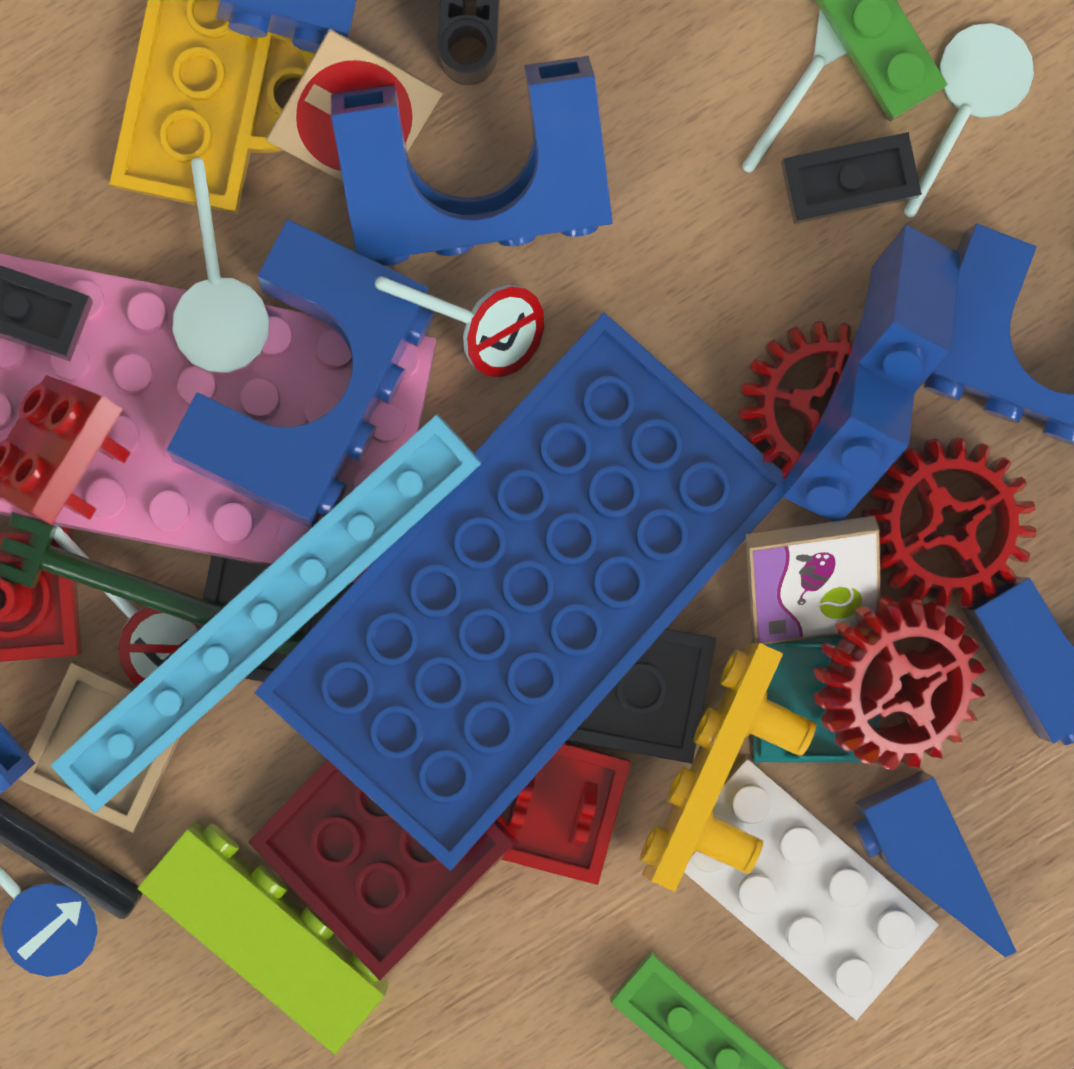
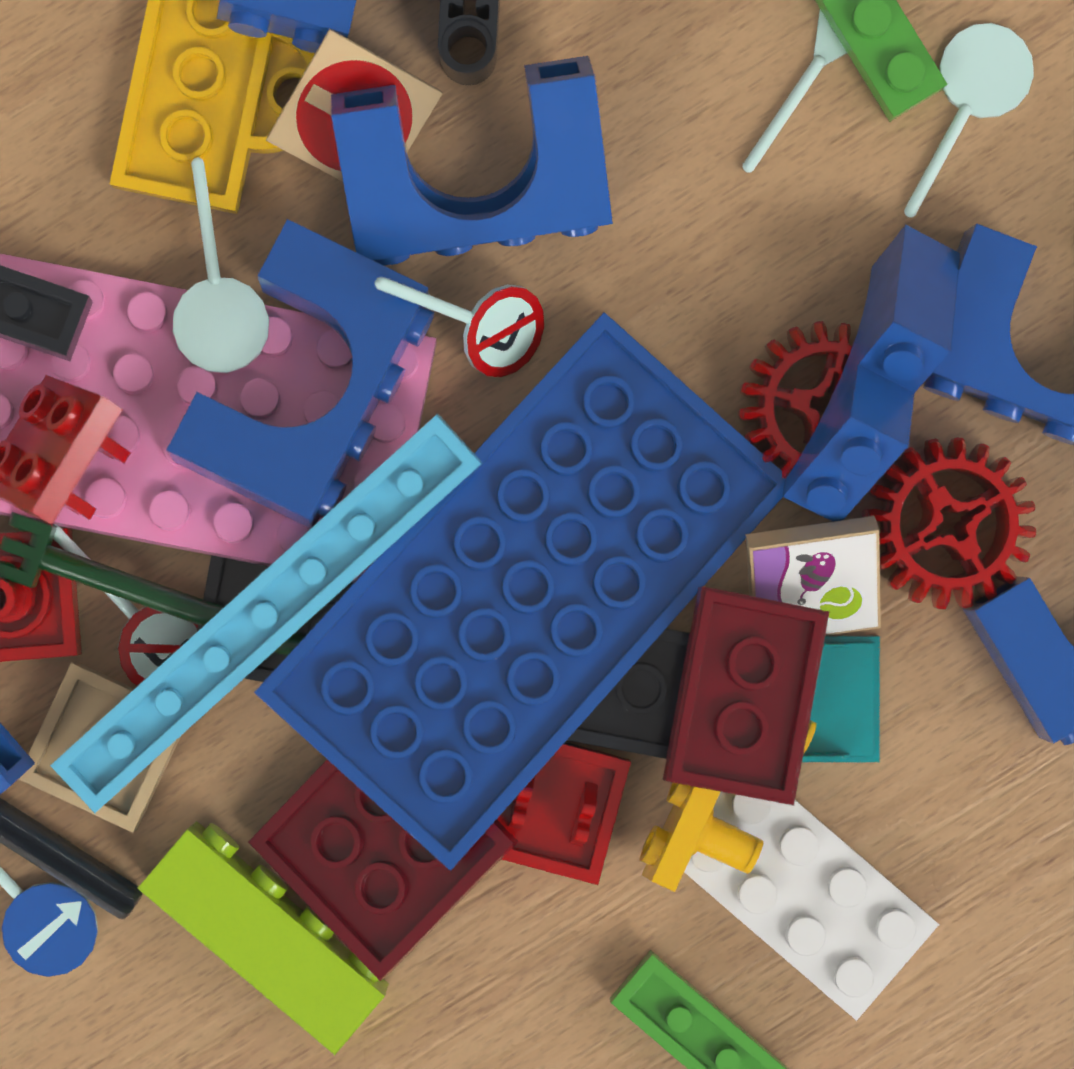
(746, 695): none -> dark red tile
(851, 178): black plate -> none
(923, 687): red gear -> none
(923, 844): blue slope -> none

